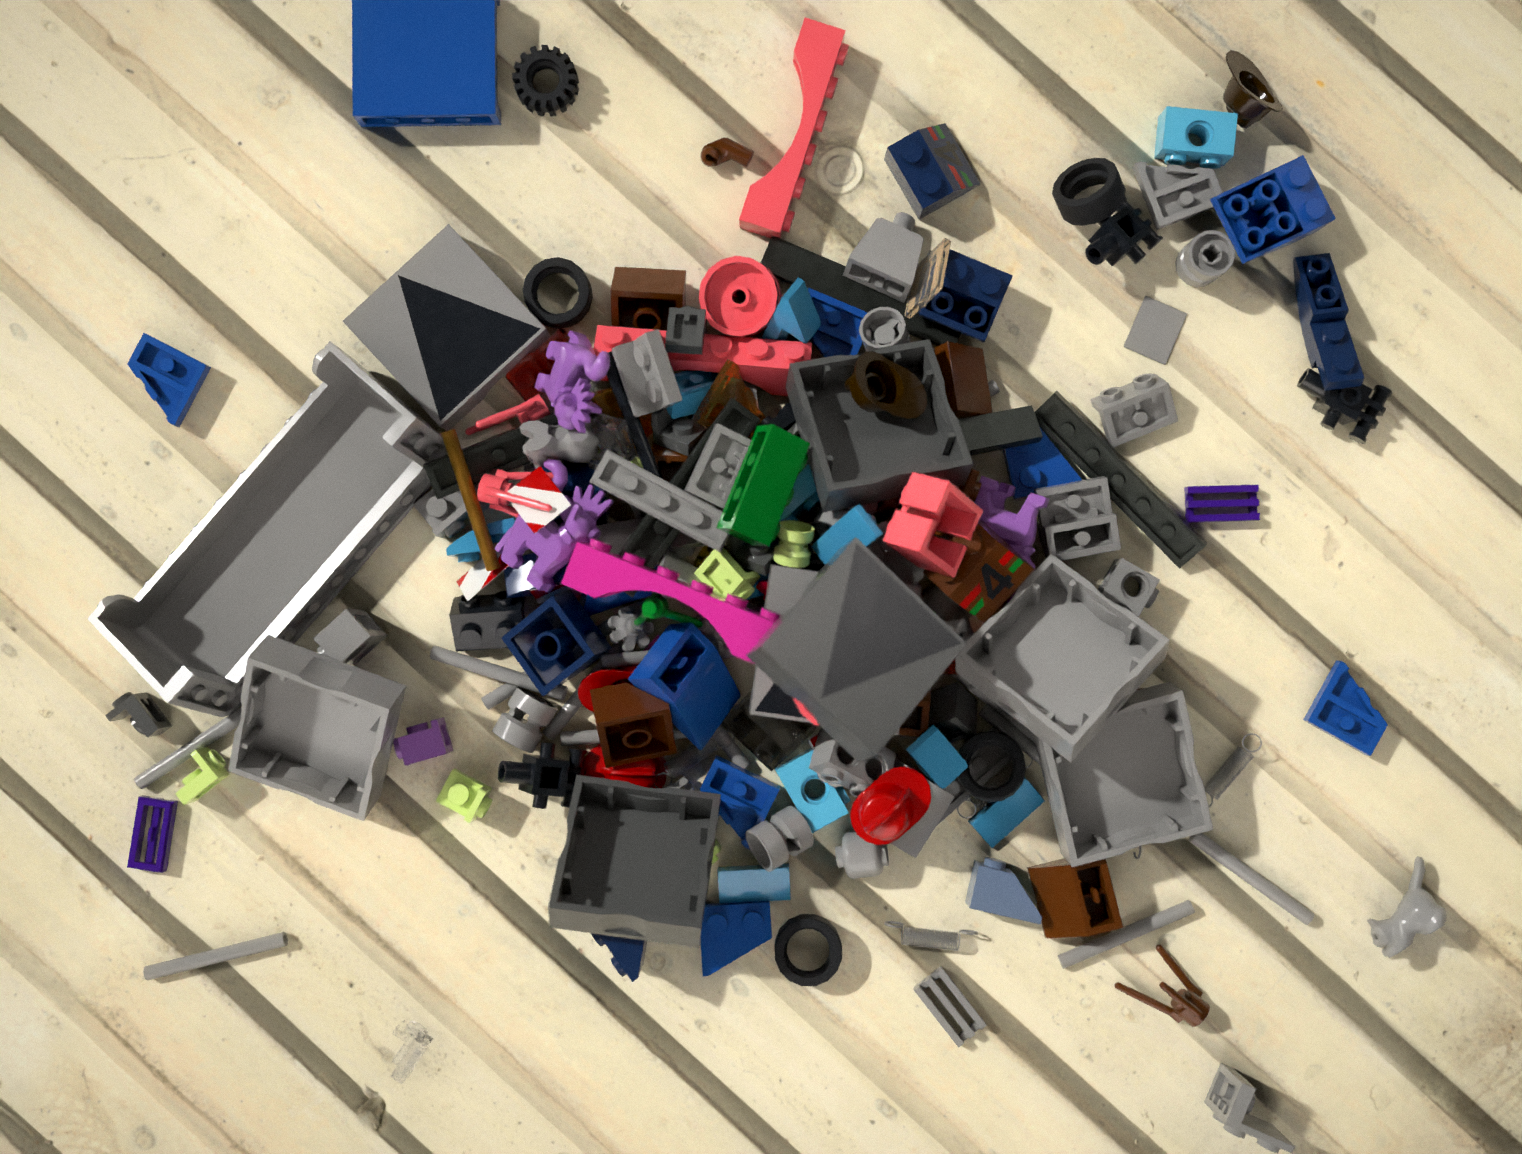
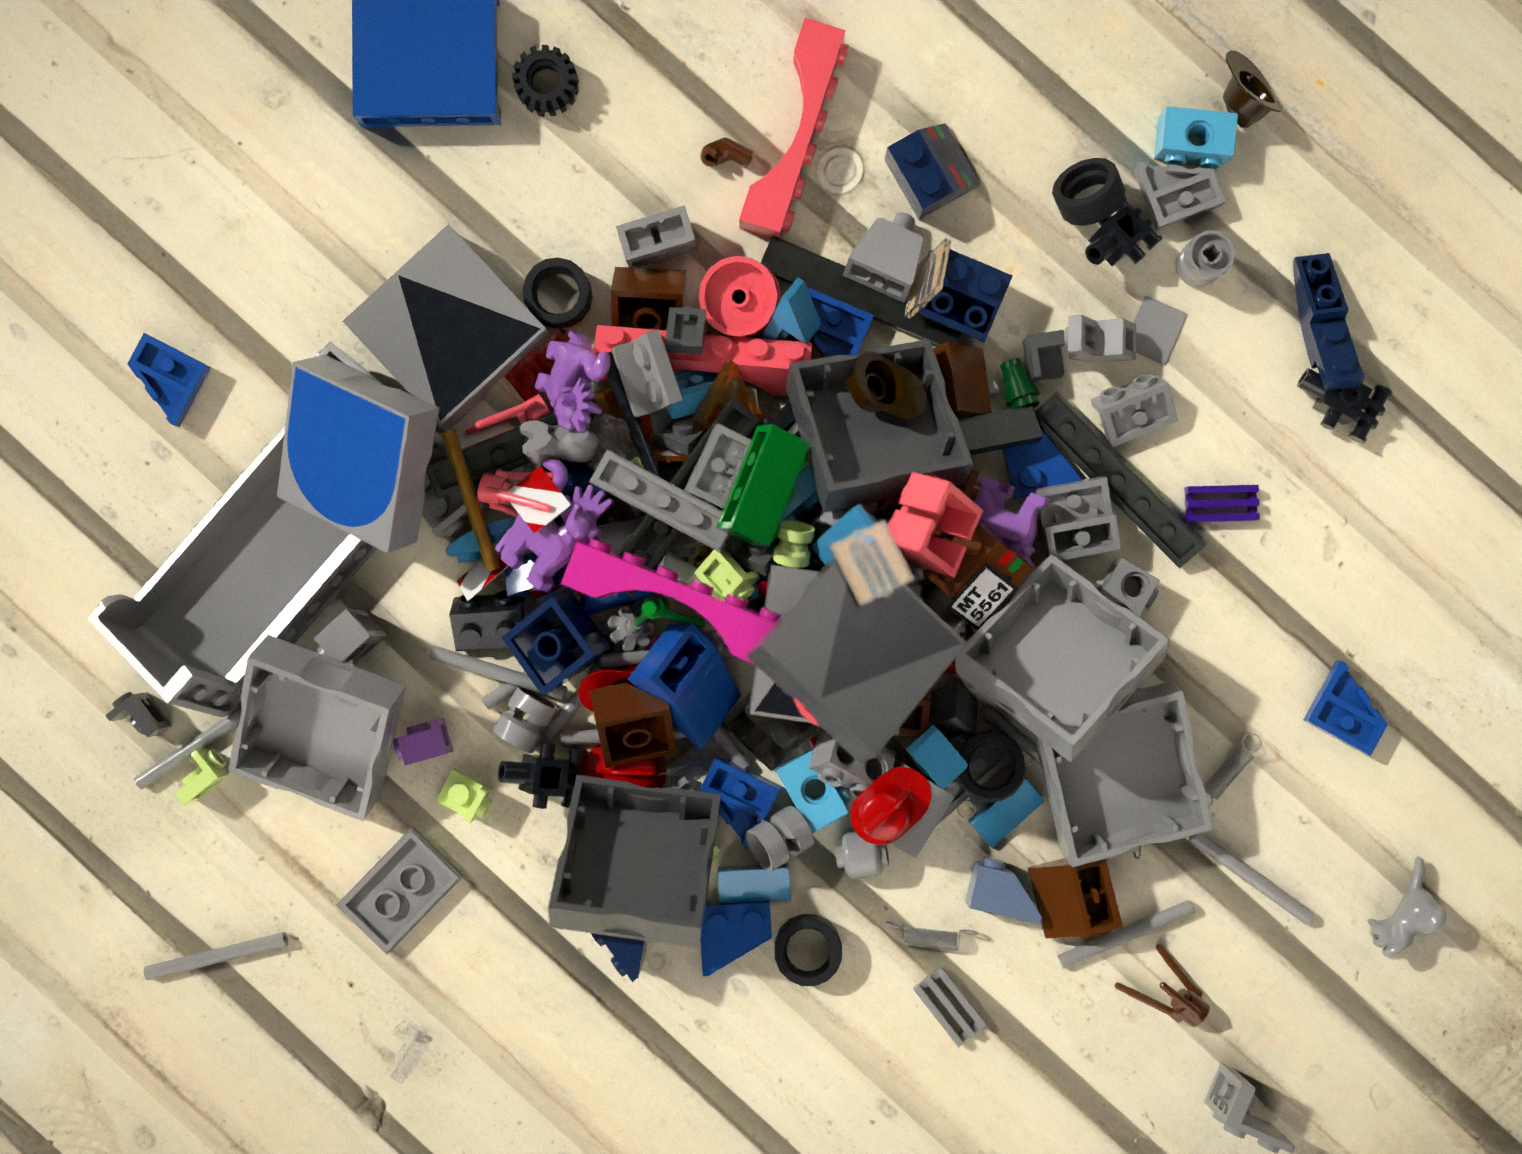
(165, 837): dark purple tile -> none
(356, 452): none -> tile
(400, 890): none -> light grey tile
(656, 237): none -> light grey brick
(872, 562): none -> clear piece
(883, 328): light grey wheel -> none
(982, 597): none -> sticker
(1018, 386): none -> dark green cone
(1044, 355): none -> dark grey panel
(1100, 339): none -> light grey brick
(1273, 210): blue slope -> none

